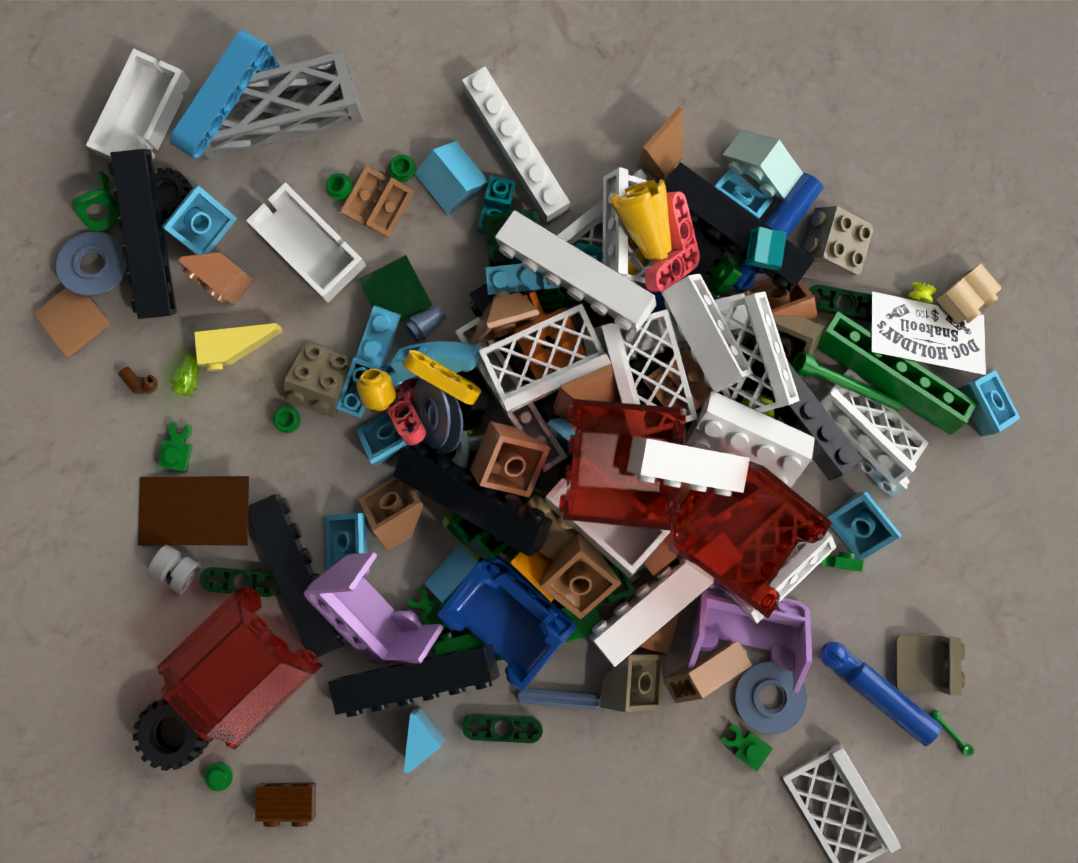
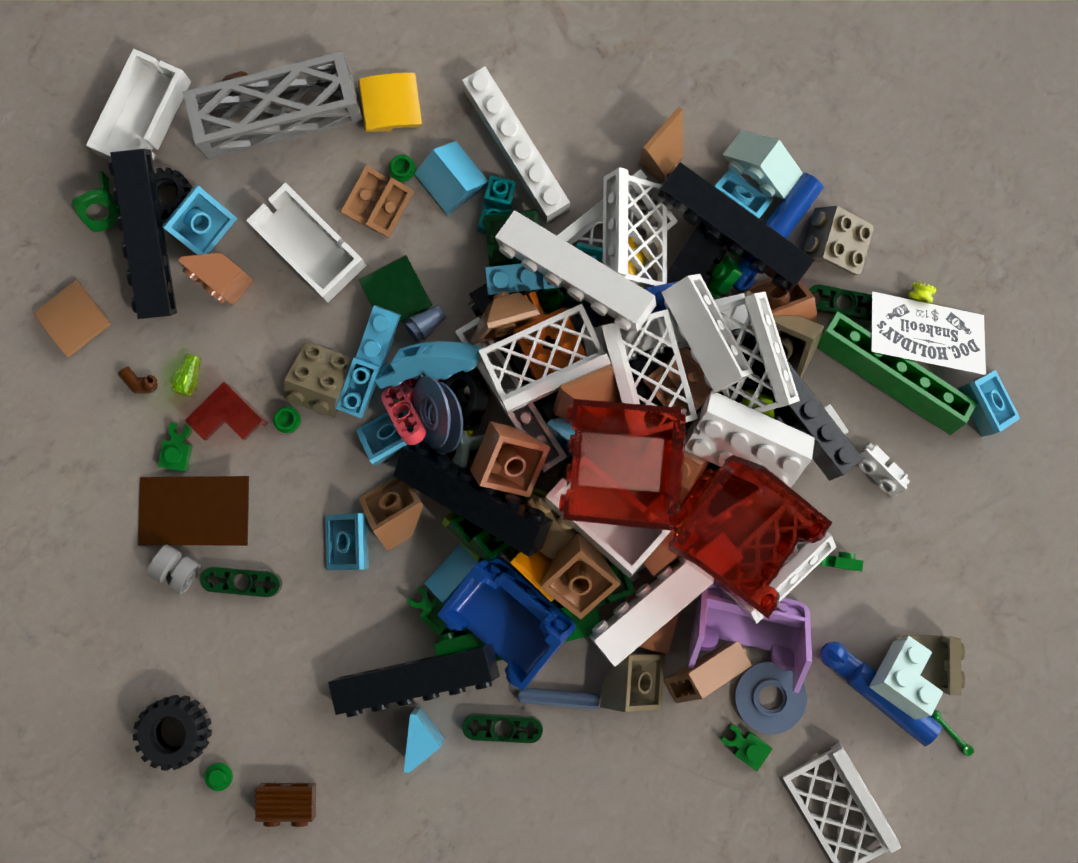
(94, 284): sand blue piece -> none
(221, 92): dark azure beam -> none
(225, 406): none -> clear red panel
(229, 345): light yellow slope -> none
(233, 672): clear red windscreen -> none
(292, 571): black brick -> none
(339, 186): green plate -> none
(366, 617): lavender windscreen -> none
(376, 389): yellow head -> none
(389, 102): none -> yellow slope
(441, 377): yellow beam -> none
(646, 217): yellow cone -> none
(684, 247): coral beam -> none
(687, 464): white brick -> none
(766, 248): teal piece -> none
(806, 365): green piece -> none
(863, 525): medium azure slope -> none
(868, 437): white fence -> none
(901, 682): none -> light aqua brick
(969, 294): tan brick -> none

